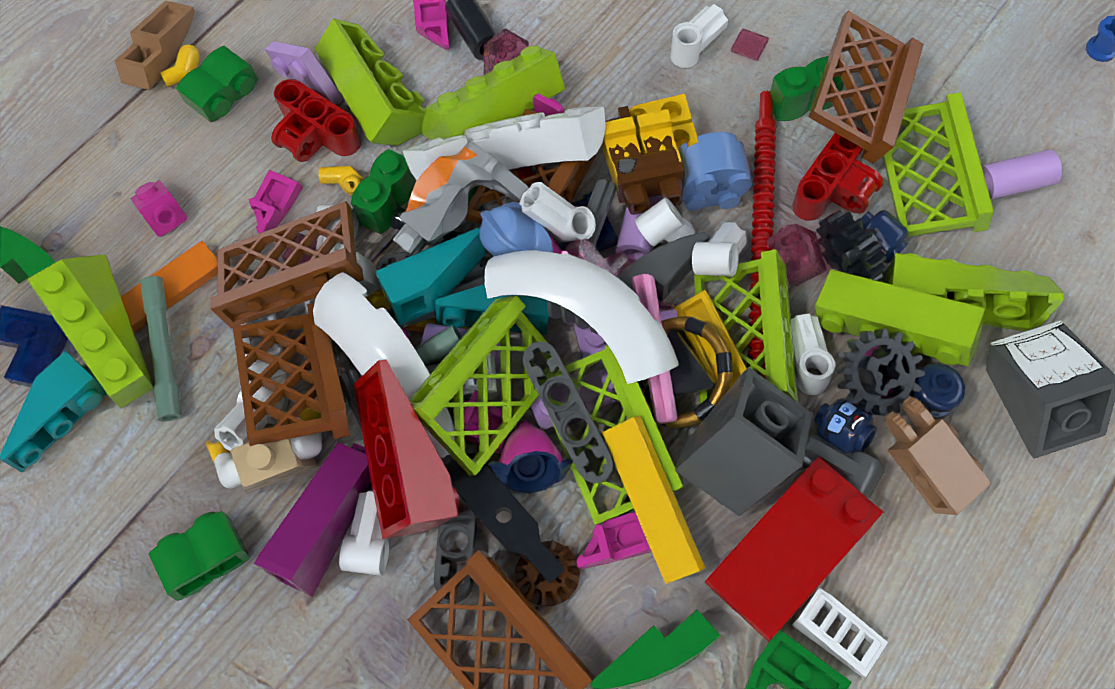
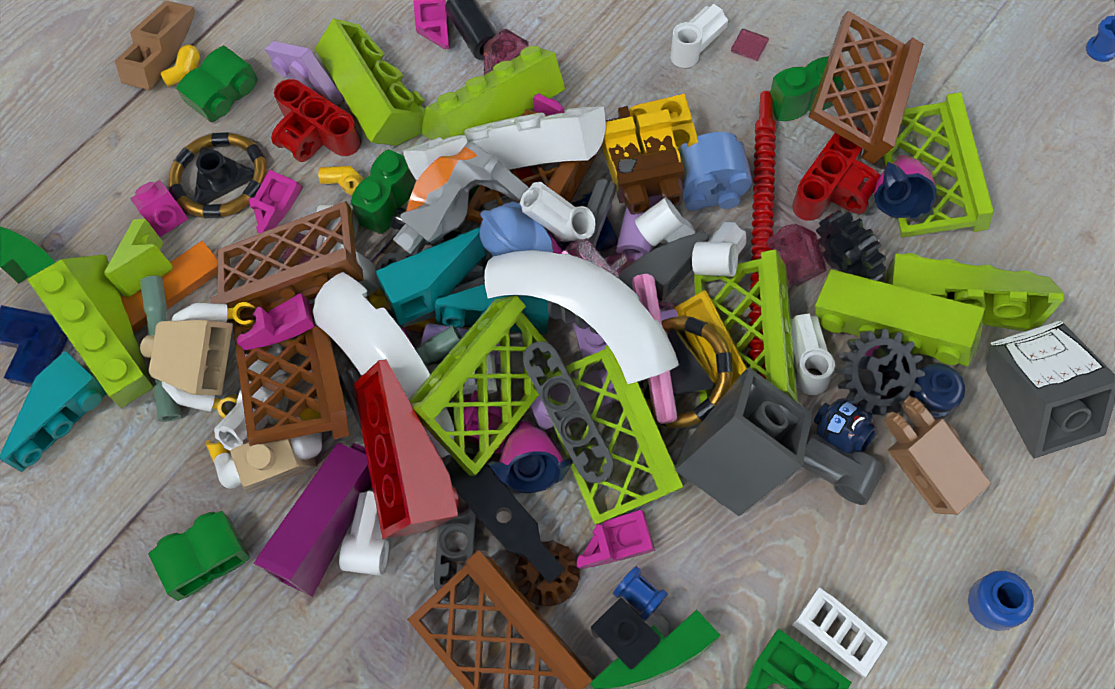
(137, 258): none -> lime slope
(193, 354): none -> tan torso
(217, 175): none -> black piece
(279, 323): none -> dark pink slope
(625, 633): none -> black bracket
(640, 593): none -> blue bush
(653, 500): yellow tile -> none
(793, 548): red slope -> none
(888, 232): dark blue head -> none
(906, 189): none -> dark blue hat
(1000, 600): none -> blue head
(1022, 173): lavender brick -> none

